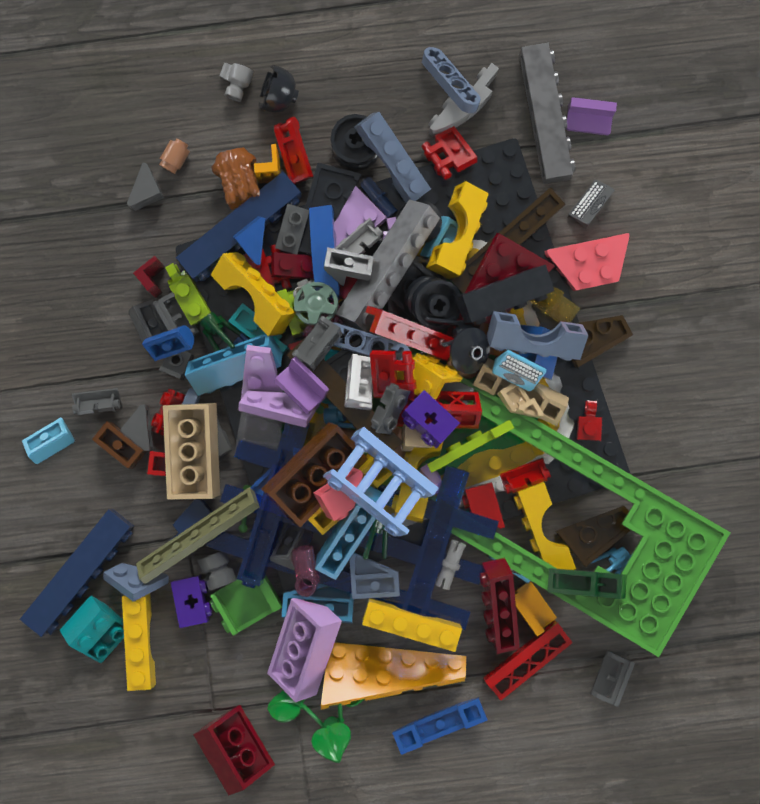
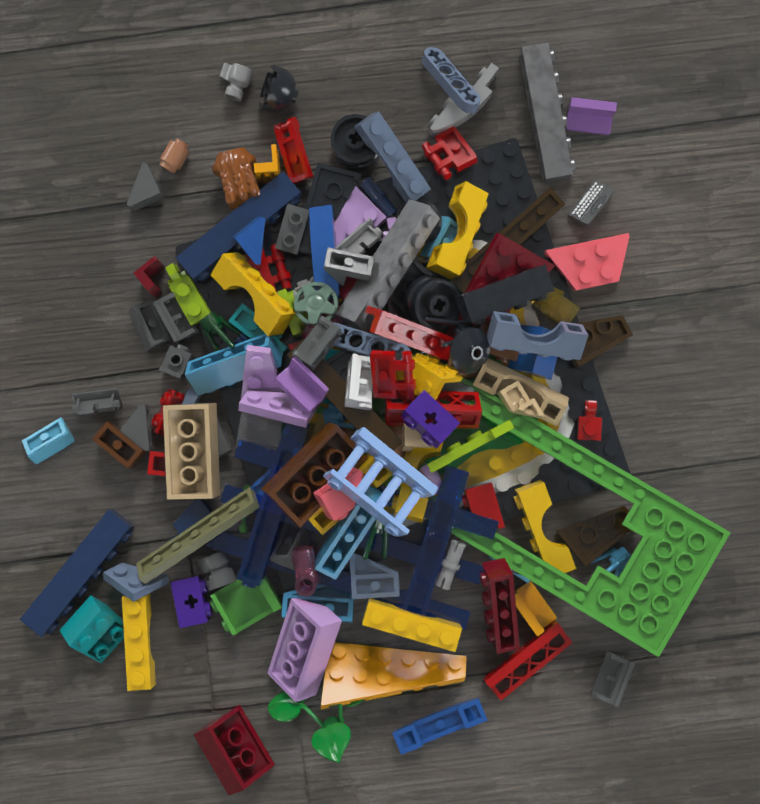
(169, 342): blue brick -> none
(292, 266): dark red plate -> none
(386, 418): dark grey hinge -> none
(517, 478): red hinge -> none
(518, 370): slope -> none
(587, 583): dark green slope -> none

